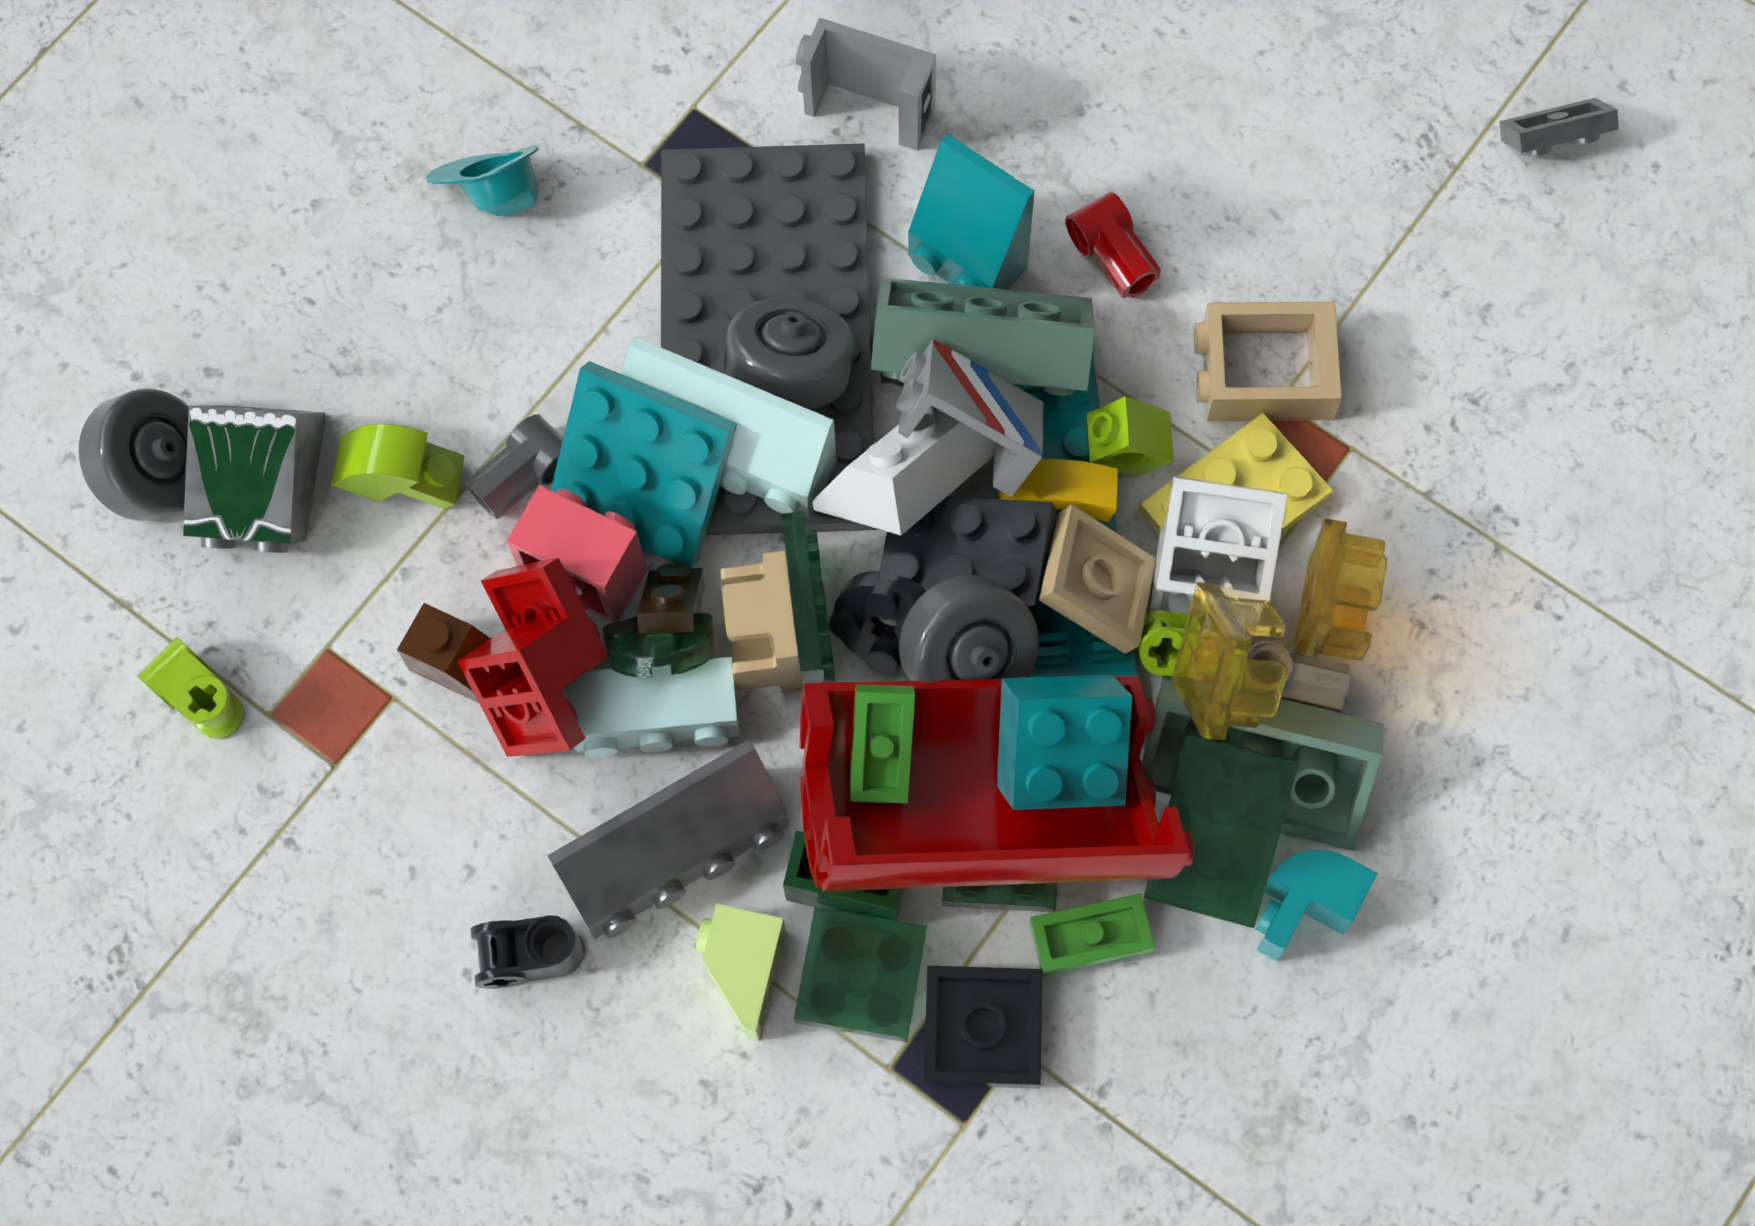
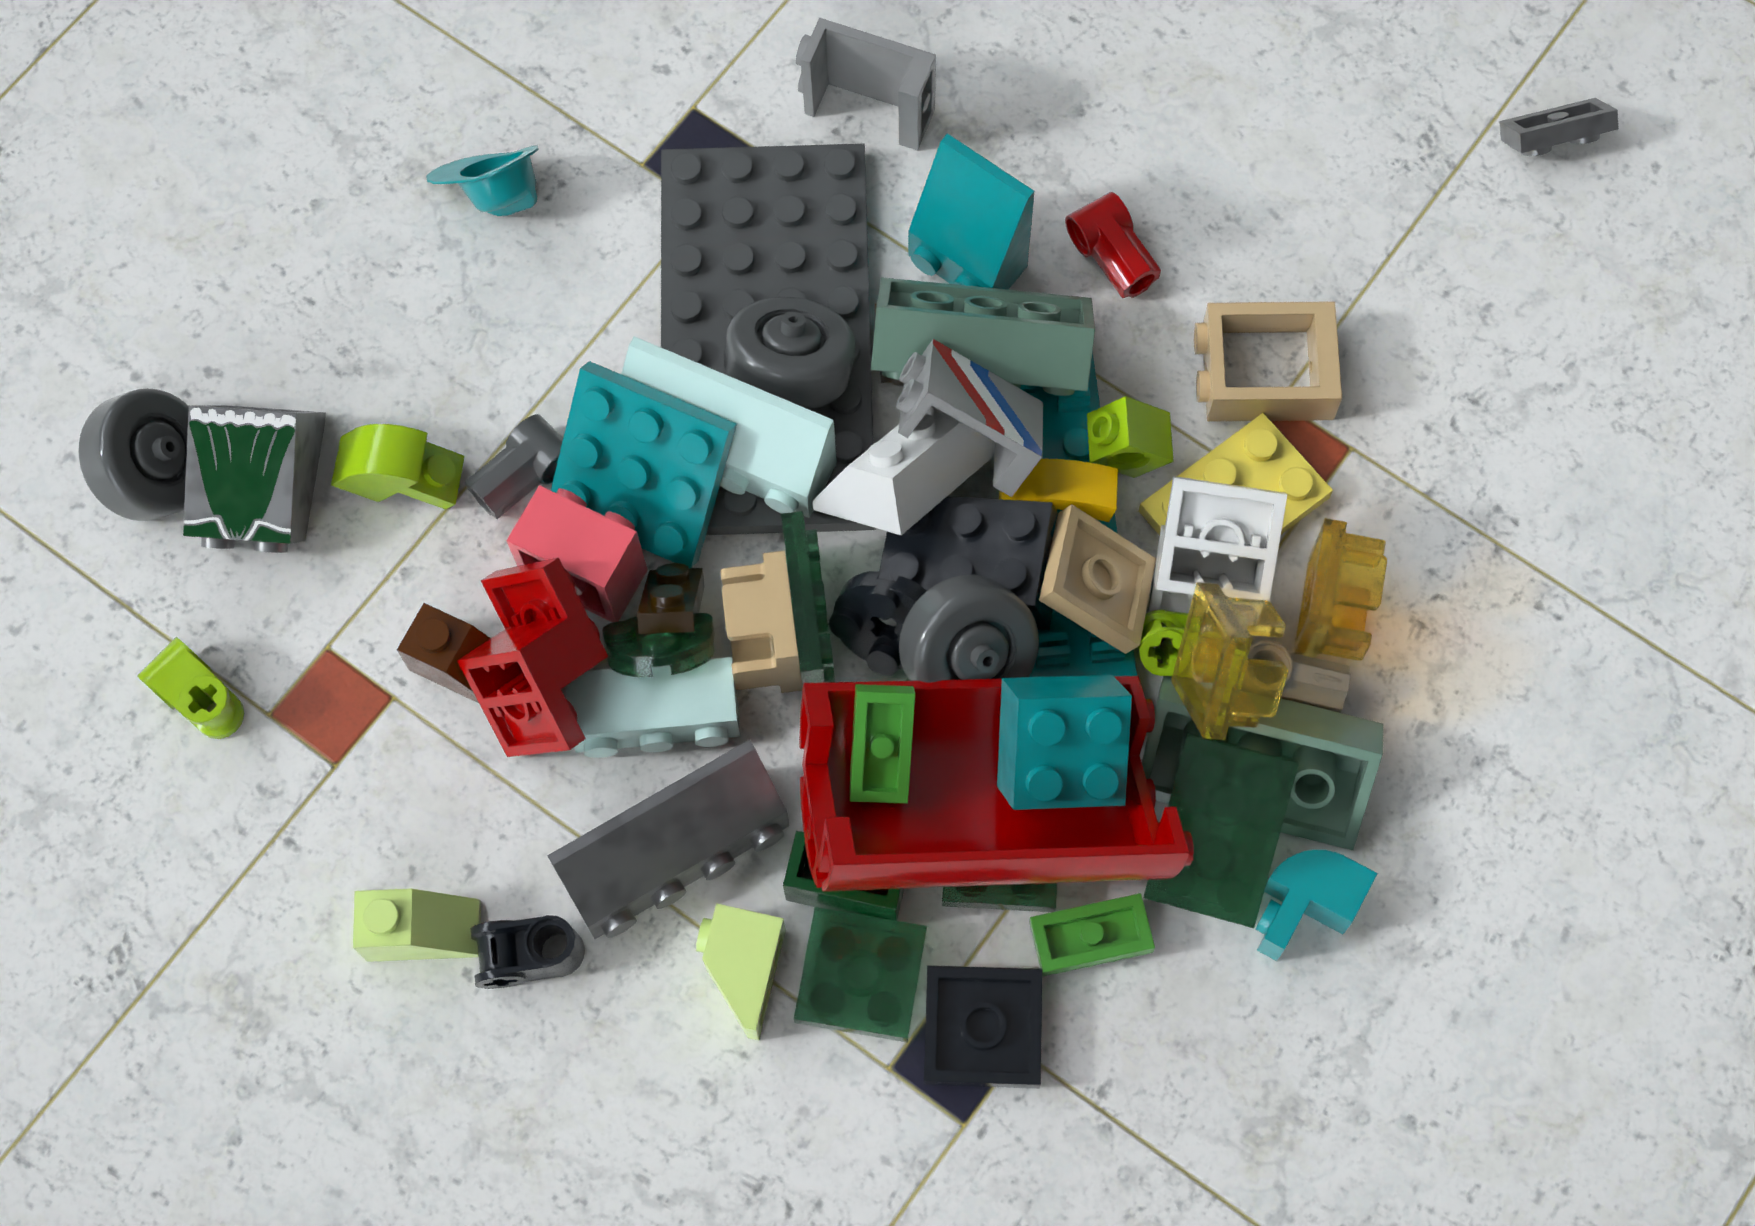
(414, 925): none -> yellowish green slope

